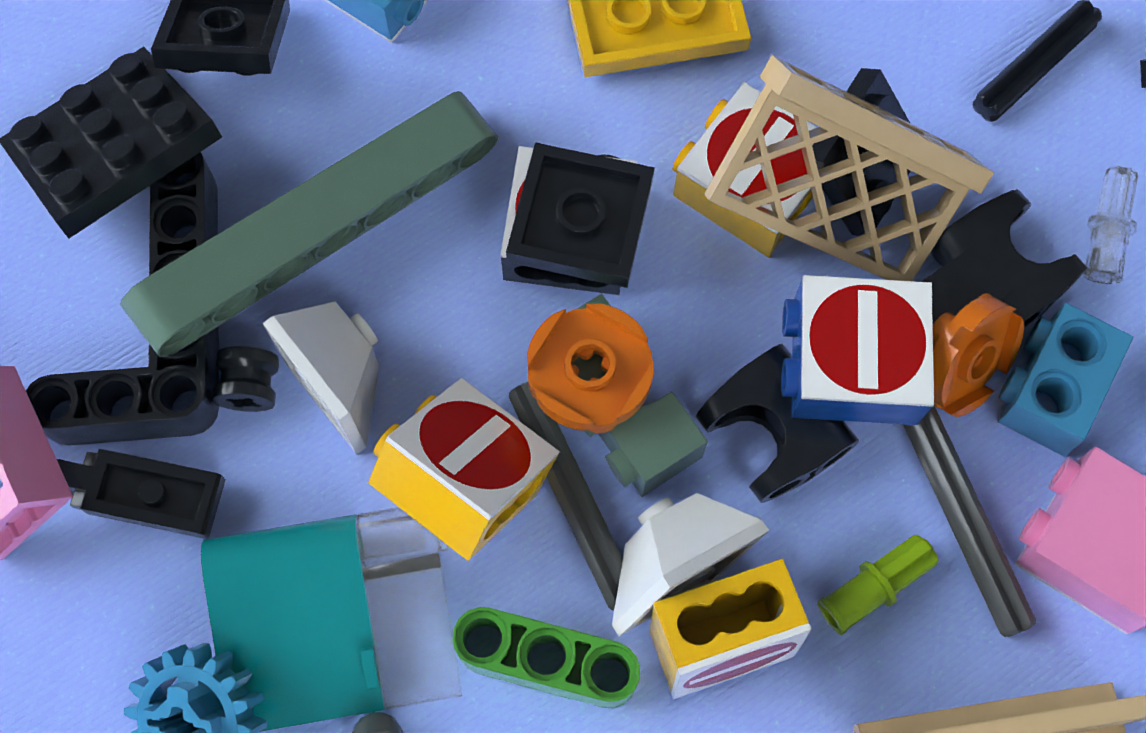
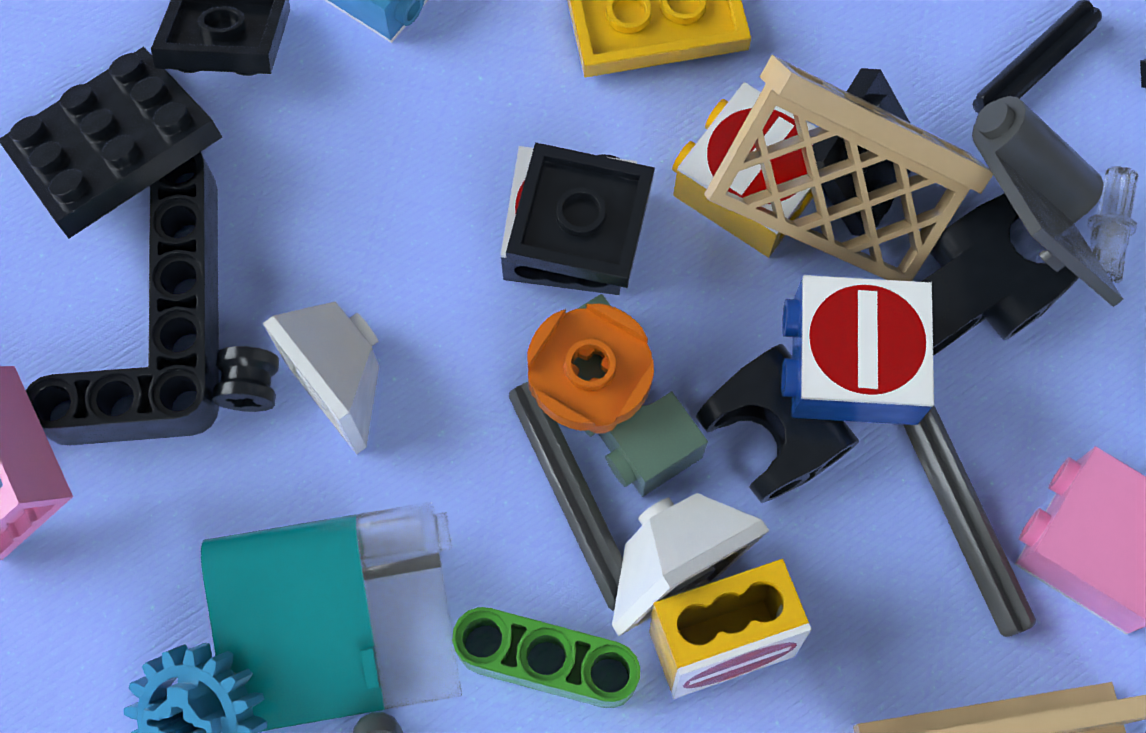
(145, 492): black hinge -> none
(307, 224): sand green beam -> none
(461, 467): piece -> none
(878, 583): lime axle -> none
(970, 350): orange plate -> none
(1045, 185): none -> dark grey door
(1072, 384): dark azure brick -> none

